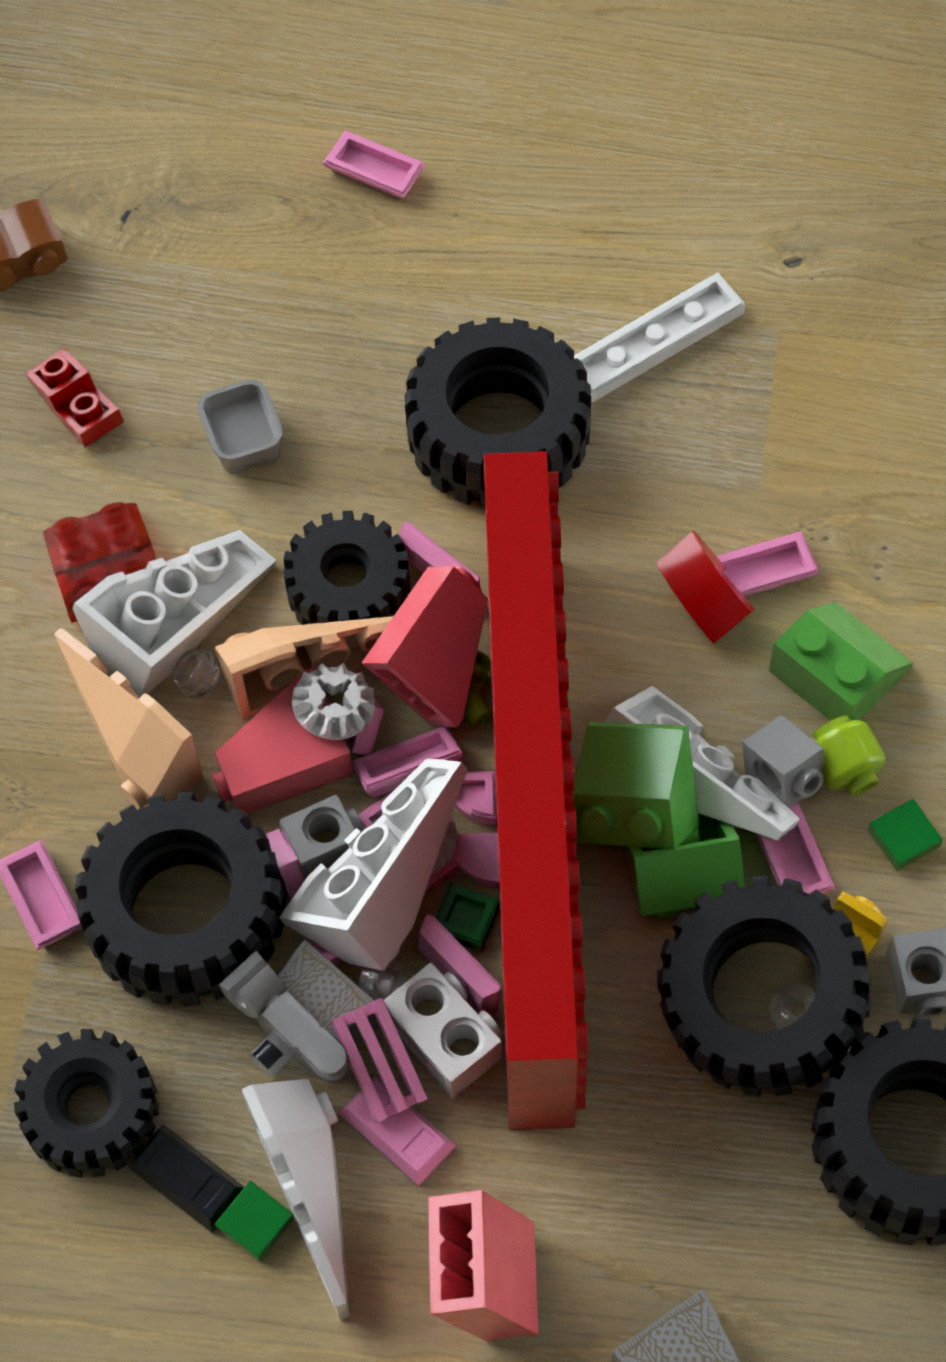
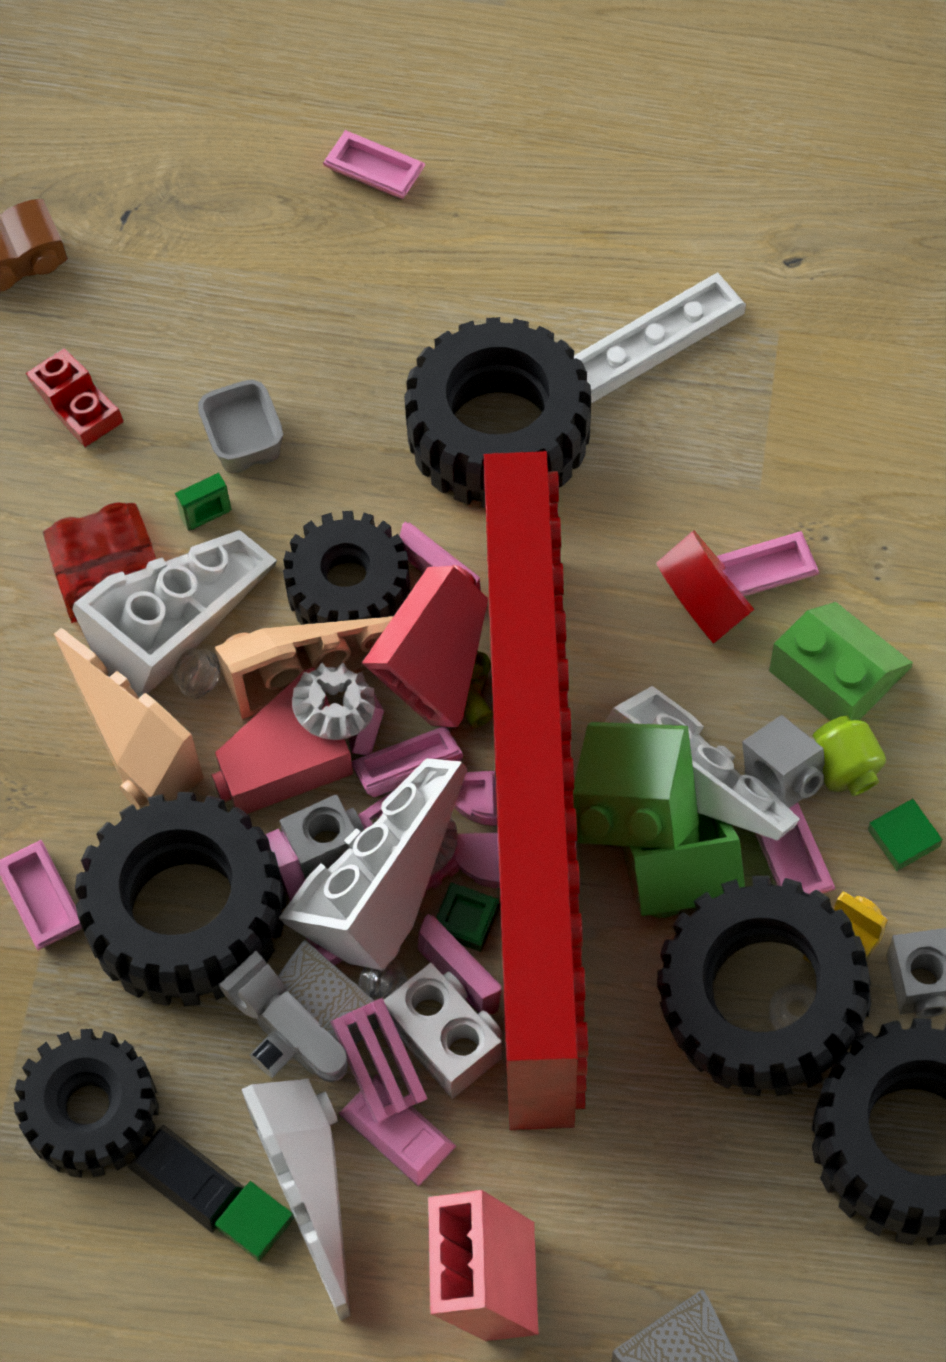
(203, 501): none -> green tile

